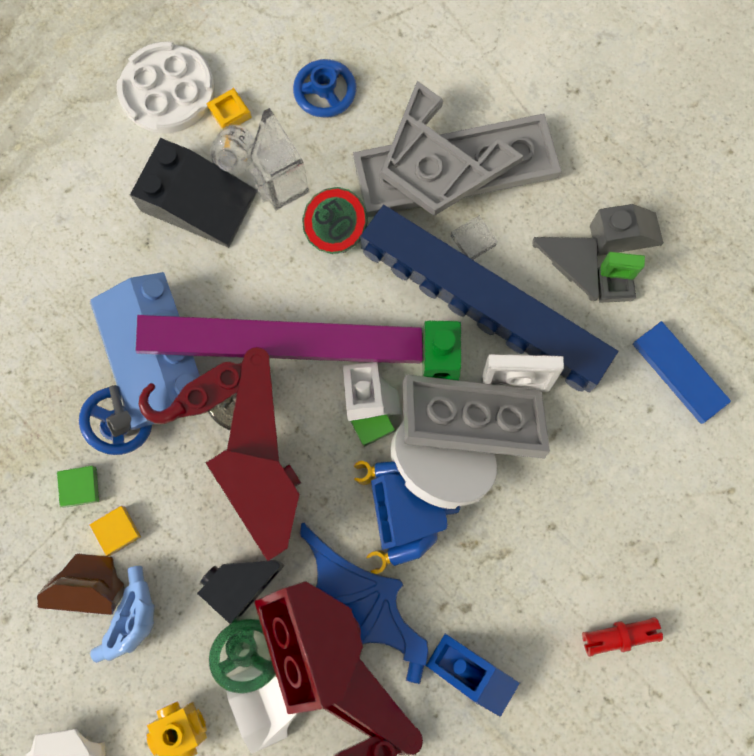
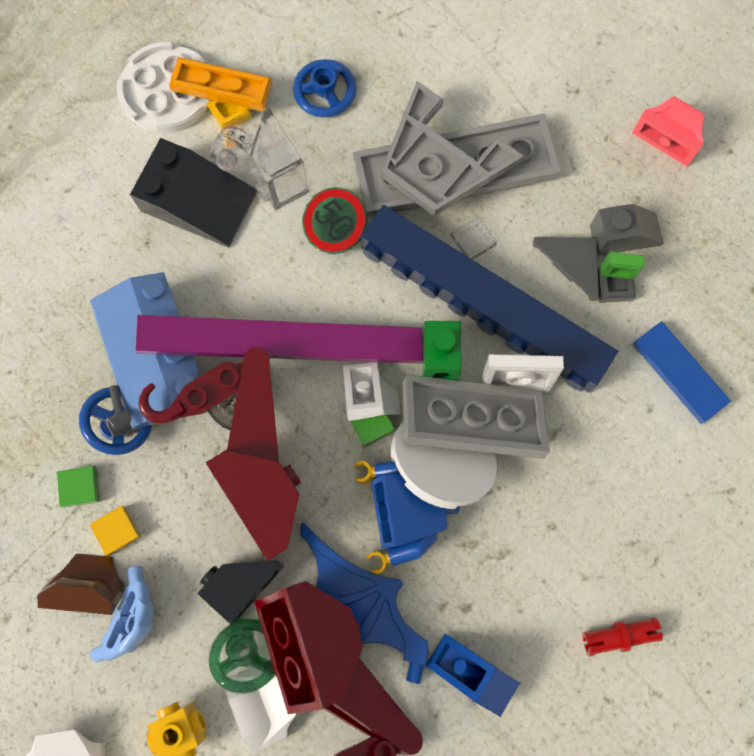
(220, 84): none -> light orange tile
(673, 129): none -> coral slope

